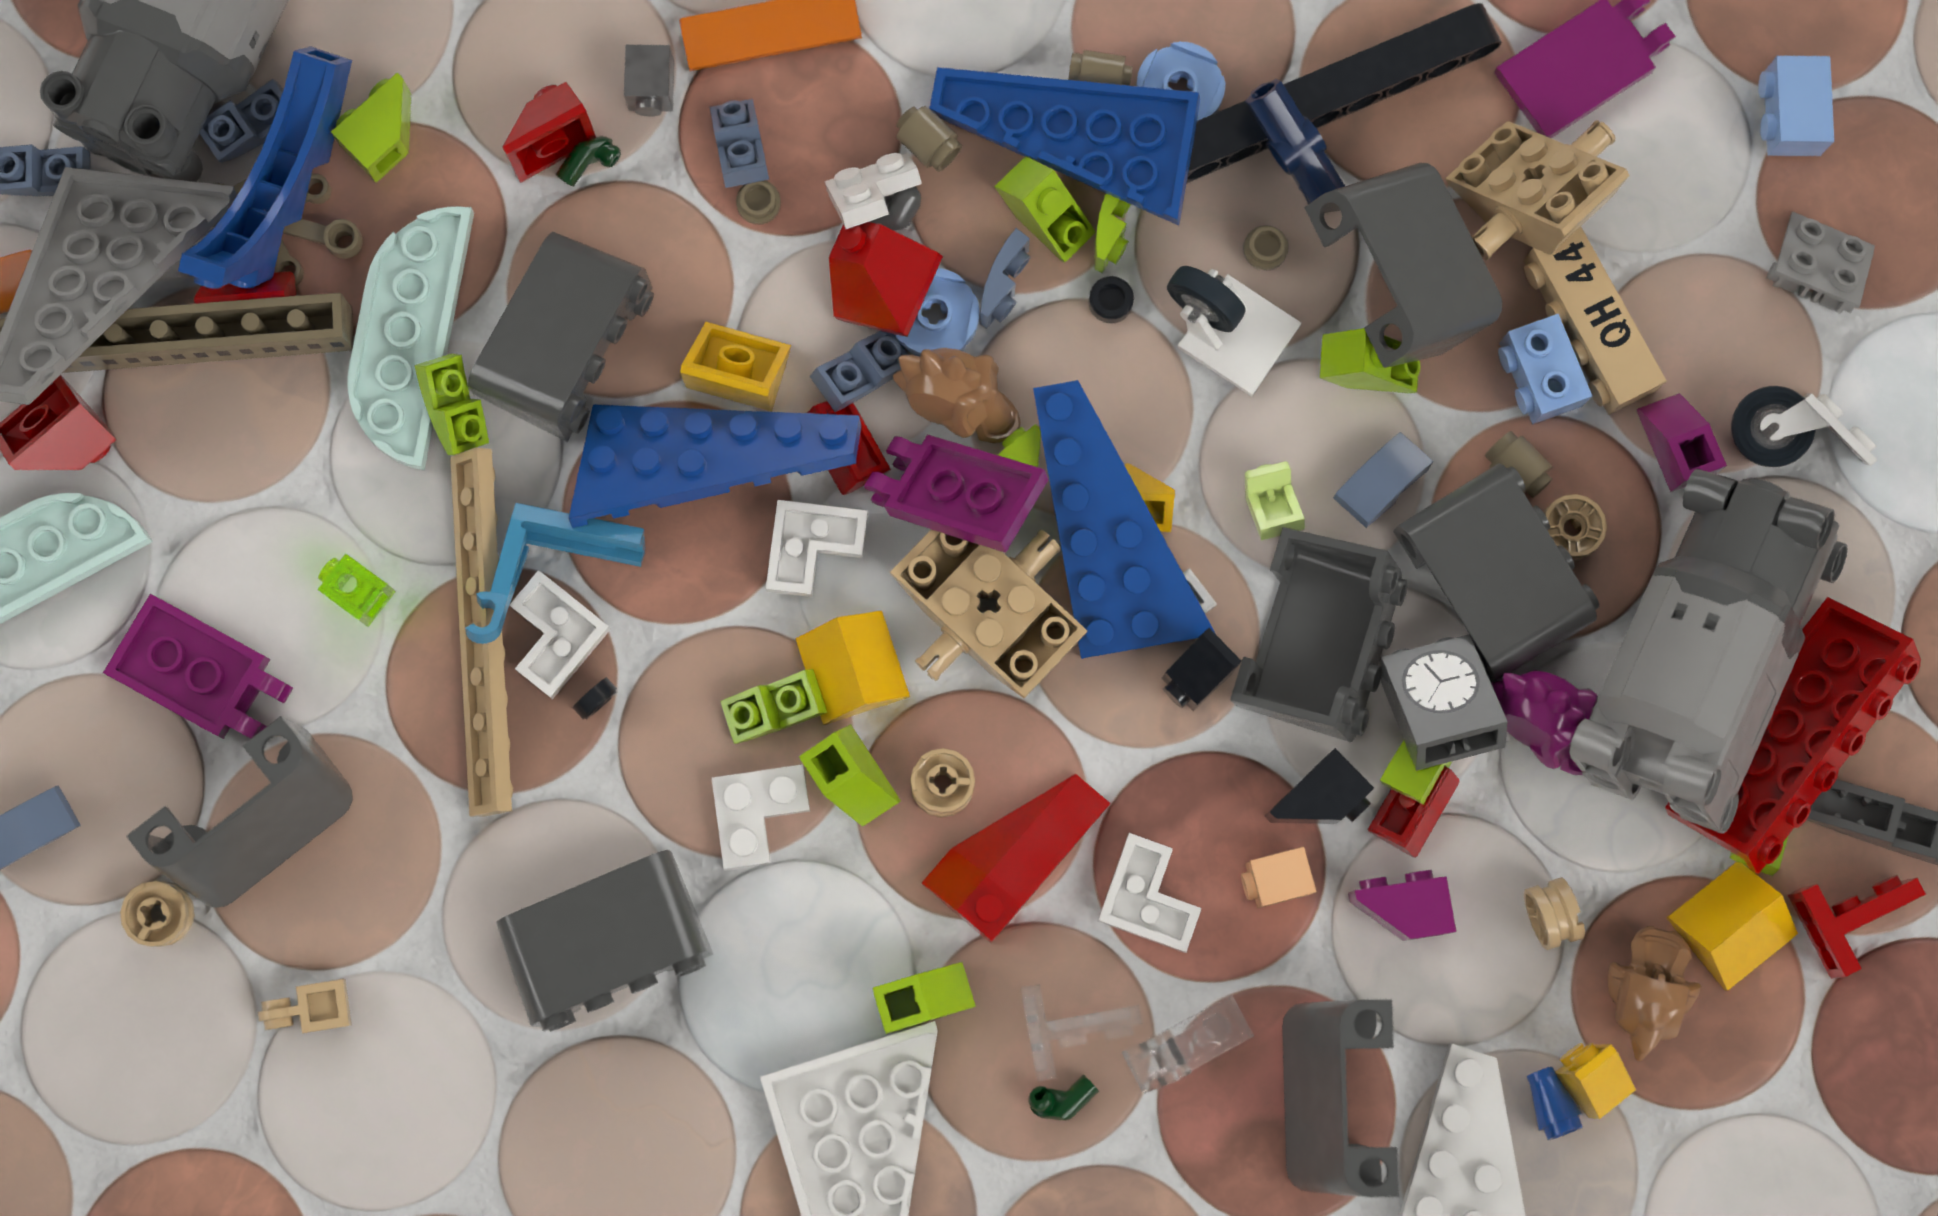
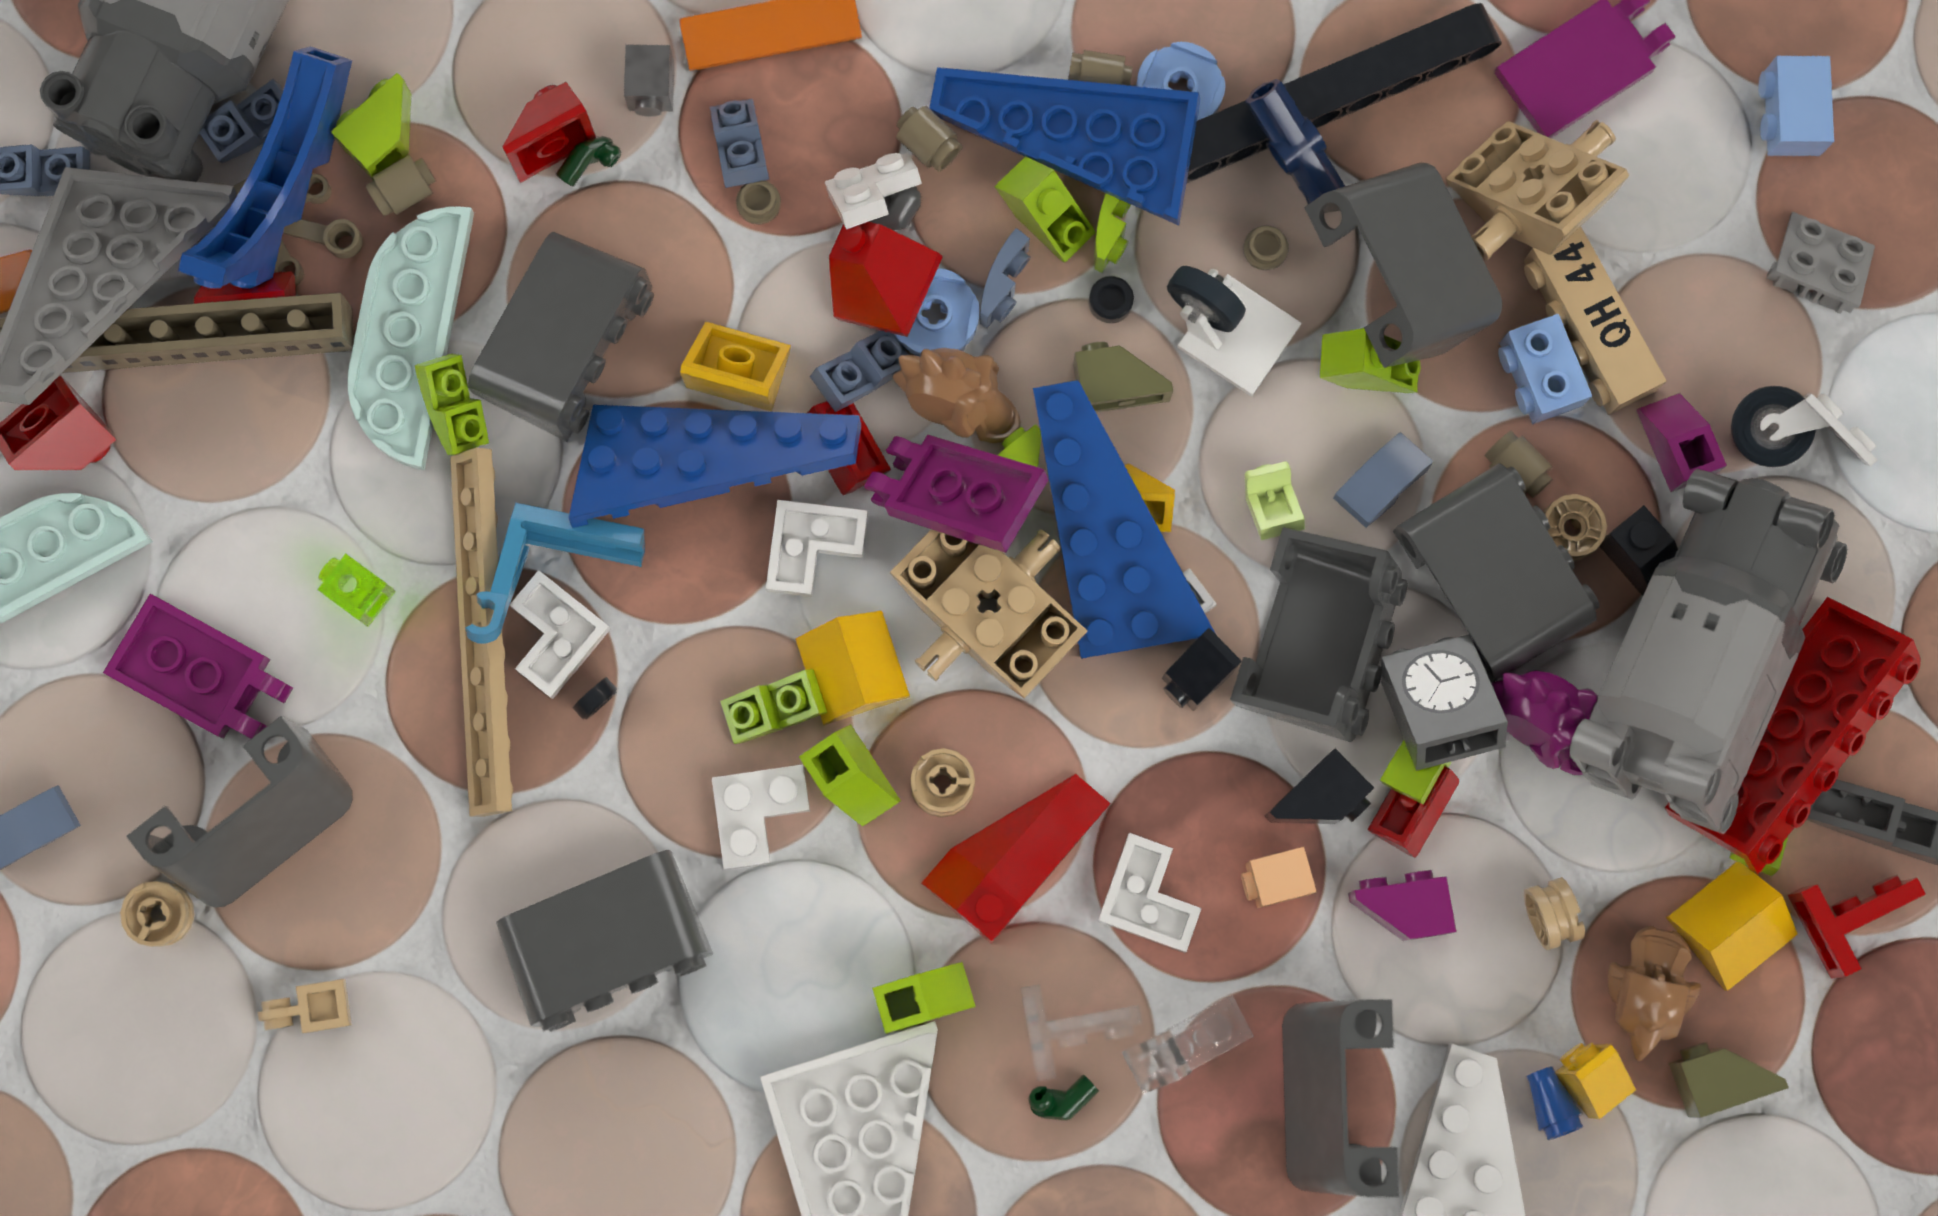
(401, 185): none -> dark tan brick
(1118, 378): none -> olive slope
(1639, 547): none -> black slope
(1720, 1080): none -> olive slope

